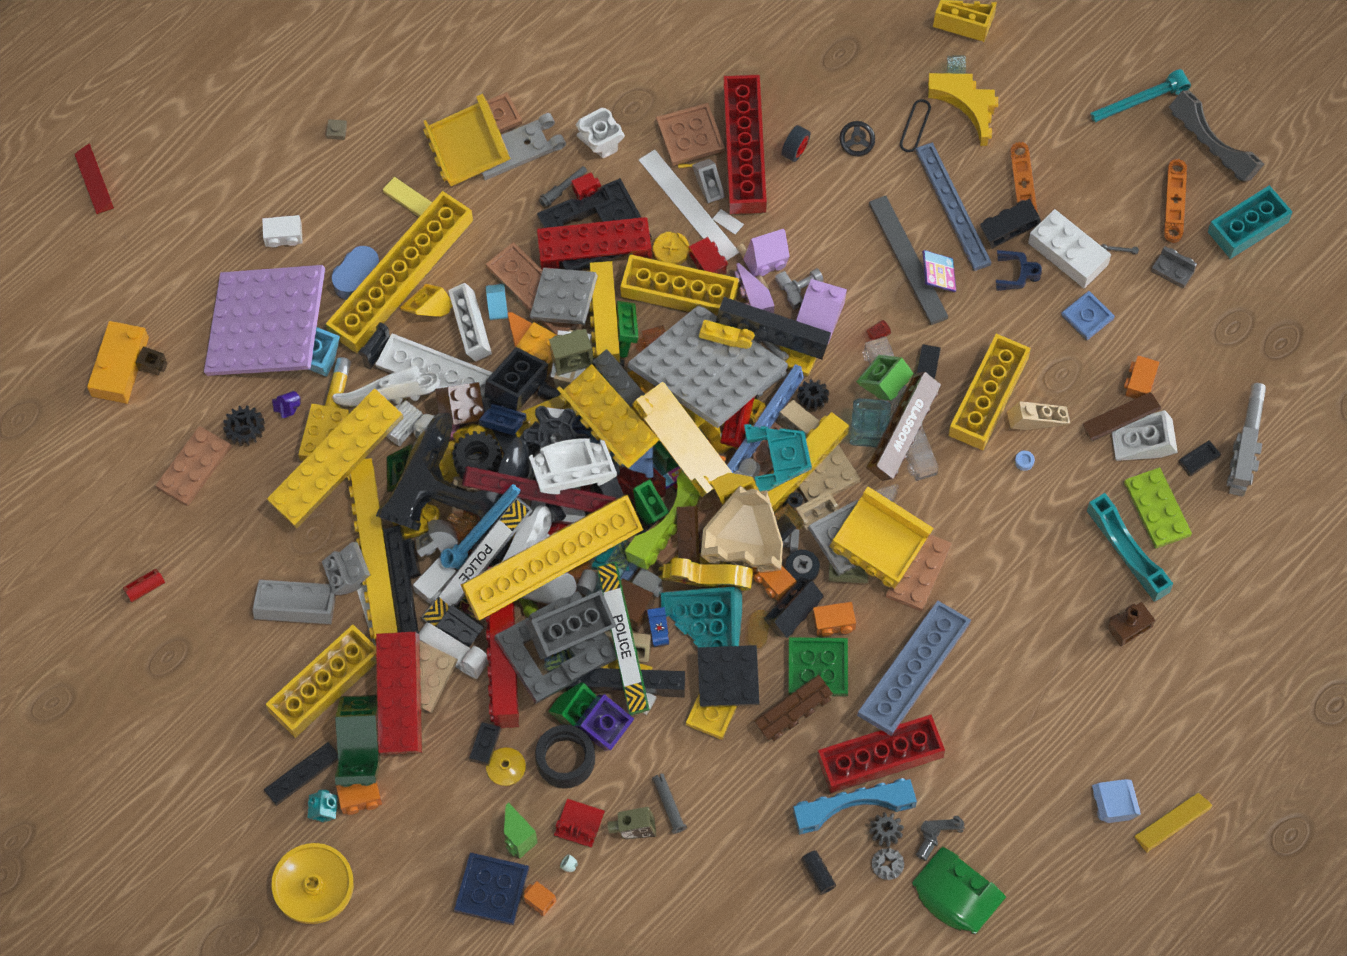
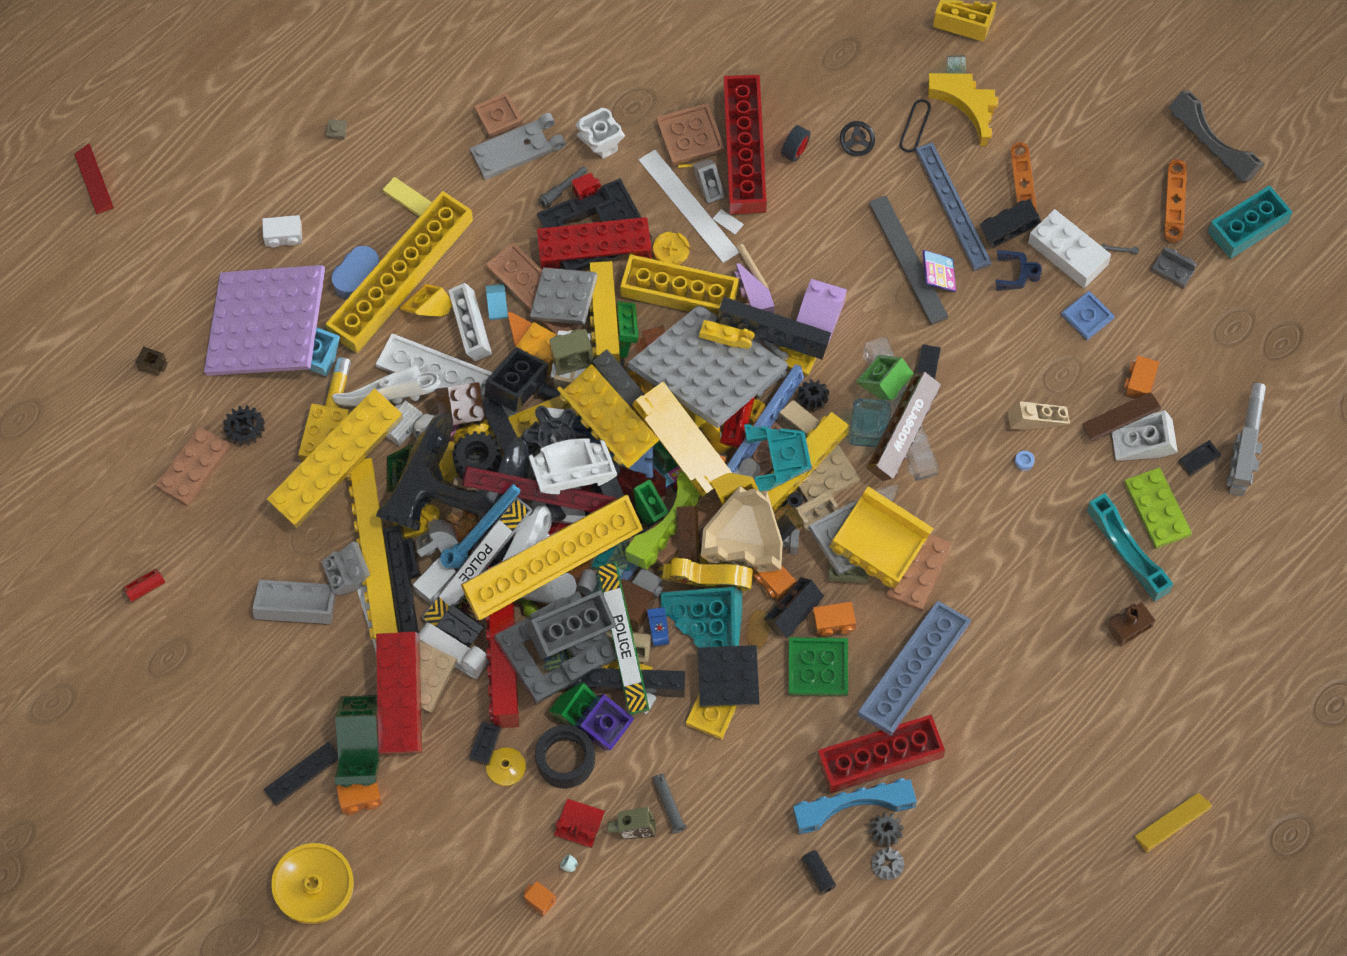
(115, 363): light orange brick -> none
(286, 404): dark purple piece -> none
(322, 806): teal brick -> none
(323, 681): yellow brick -> none
(375, 345): black plate -> none
(467, 142): yellow panel -> none
(491, 888): dark blue plate -> none
(503, 419): dark blue plate -> none
(518, 833): bright green slope -> none
(707, 258): red brick -> none
(767, 253): lavender slope -> none
(793, 287): light grey bar -> none
(793, 708): reddish brown brick -> none
(794, 566): black wheel -> none
(878, 330): clear red piece -> none
(931, 831): dark grey pin -> none
(957, 892): green slope -> none
(989, 392): yellow brick -> none
(1116, 801): light blue slope -> none
(1175, 83): teal piece -> none

